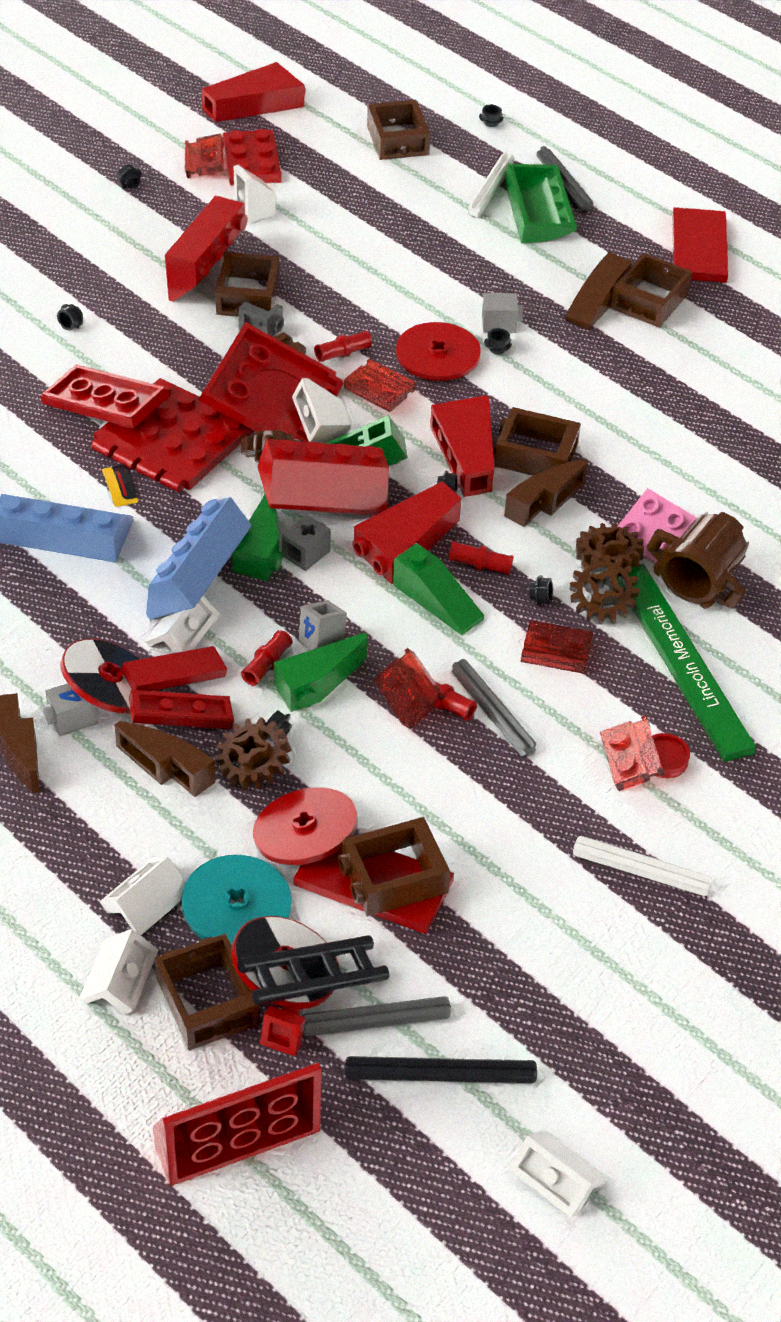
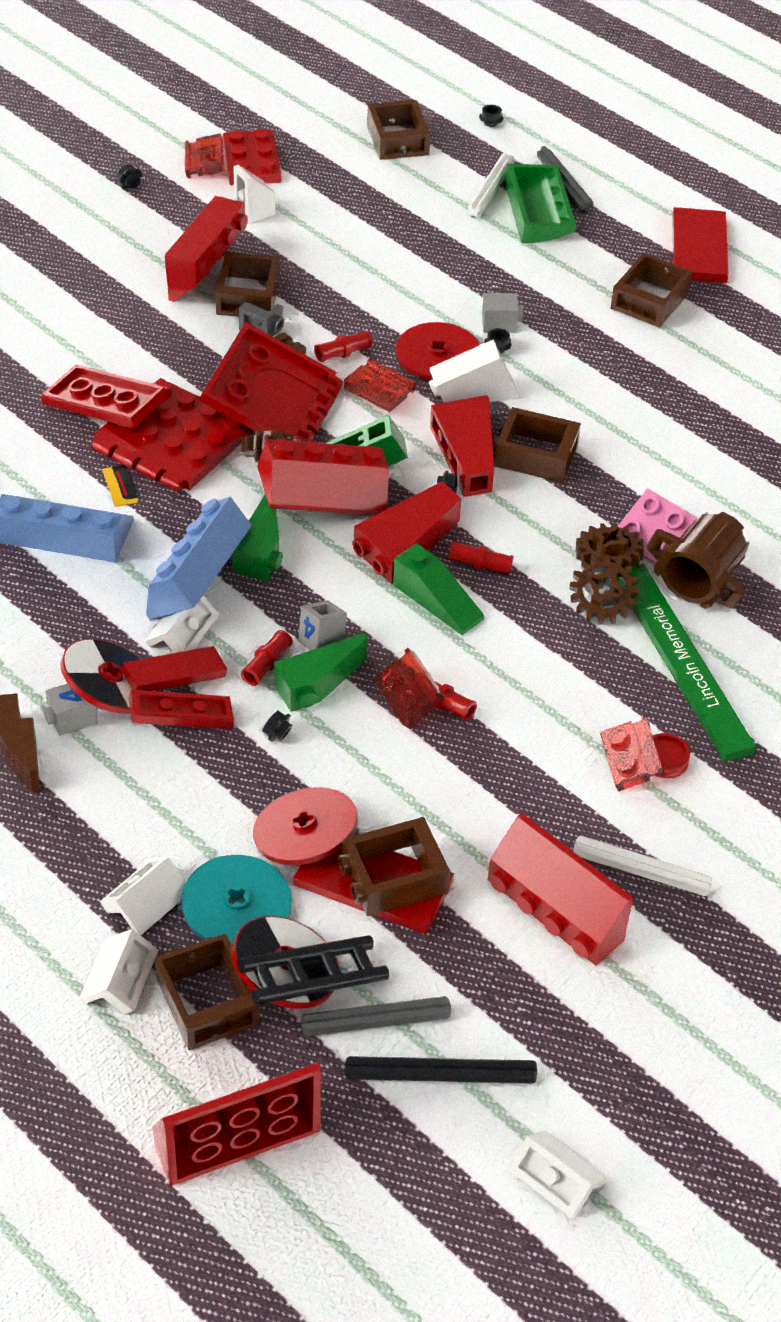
(70, 317): black plate -> none
(166, 756): reddish brown slope -> none
(253, 753): reddish brown gear -> none
(254, 93): red slope -> none
(282, 1029): red tile -> none
(306, 542): dark grey brick -> none
(320, 412): white slope -> none
(474, 375): none -> white slope
(494, 708): dark grey axle -> none
(541, 590): black plate -> none
(545, 491): reddish brown slope -> none
(557, 646): clear red plate -> none
(560, 890): none -> slope
(596, 292): reddish brown slope -> none

